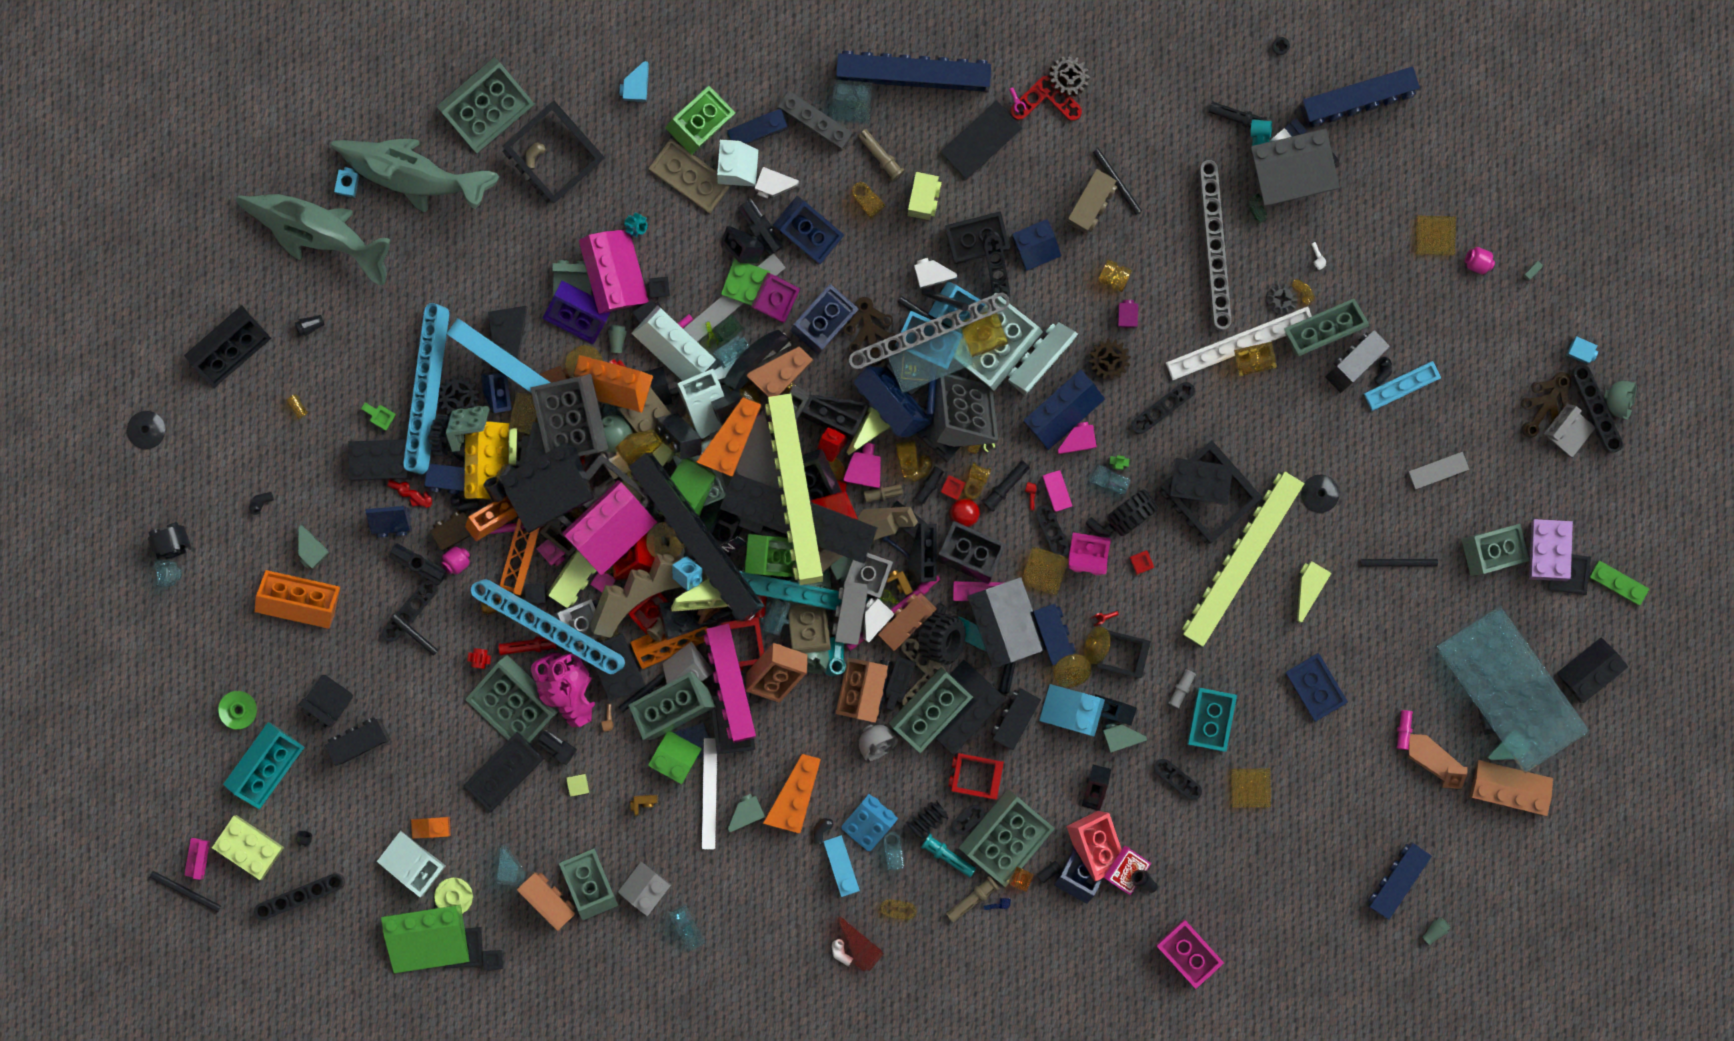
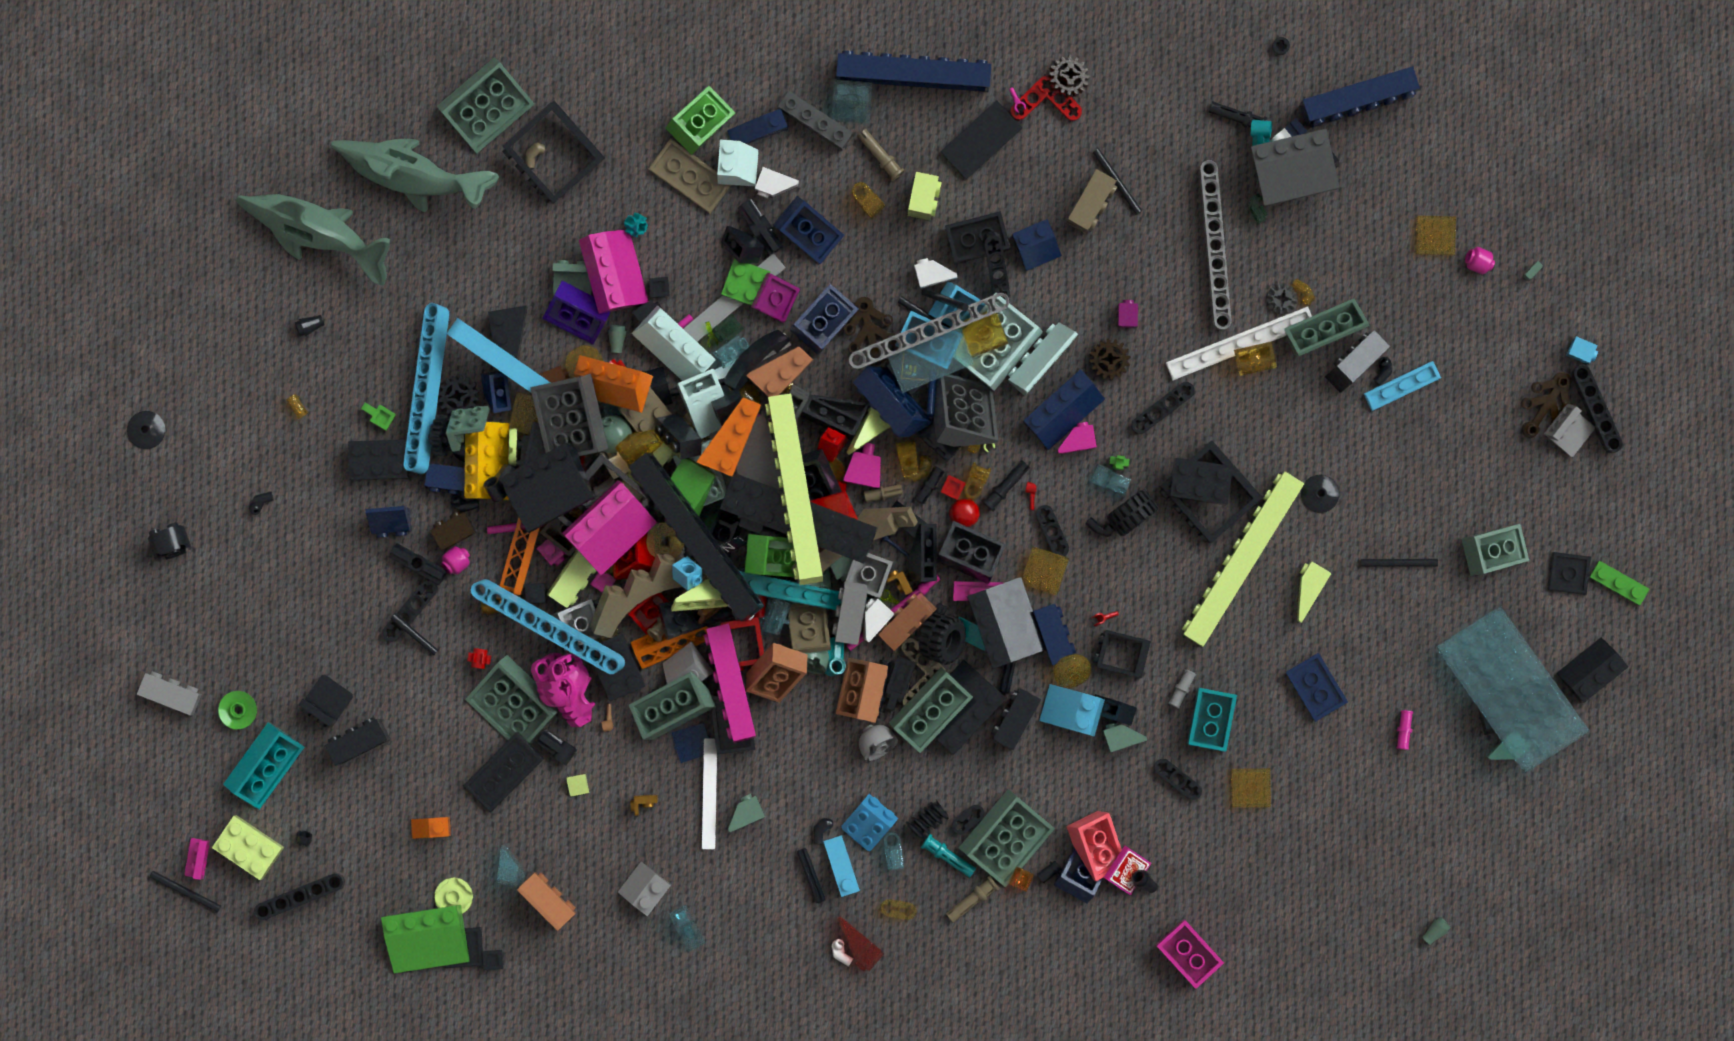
(167, 573): clear light blue piece -> none
(169, 693): none -> light grey brick
(227, 346): black slope -> none
(297, 599): orange slope -> none
(310, 549): sand green slope -> none
(350, 190): medium azure brick -> none
(411, 864): light aqua slope -> none
(416, 498): red animal -> none
(490, 518): orange brick -> none
(537, 644): red pin -> none
(588, 884): sand green slope -> none
(636, 84): medium azure slope -> none
(643, 691): black bar -> none
(675, 757): bright green slope -> none
(794, 798): orange wedge -> none
(811, 875): none -> black axle
(953, 780): red window -> none
(1004, 904): clear blue hand -> none
(1057, 491): dark pink slope -> none
(1089, 553): dark pink bracket -> none
(1096, 787): black slope -> none
(1097, 645): clear yellow dish -> none
(1114, 275): clear yellow wheel -> none
(1141, 562): red tile -> none
(1320, 262): white hand -> none
(1399, 881): dark blue brick -> none
(1437, 761): nougat piece -> none
(1438, 470): light grey tile -> none
(1512, 788): nougat slope -> none
(1550, 550): lavender brick -> none
(1621, 398): sand green cylinder -> none

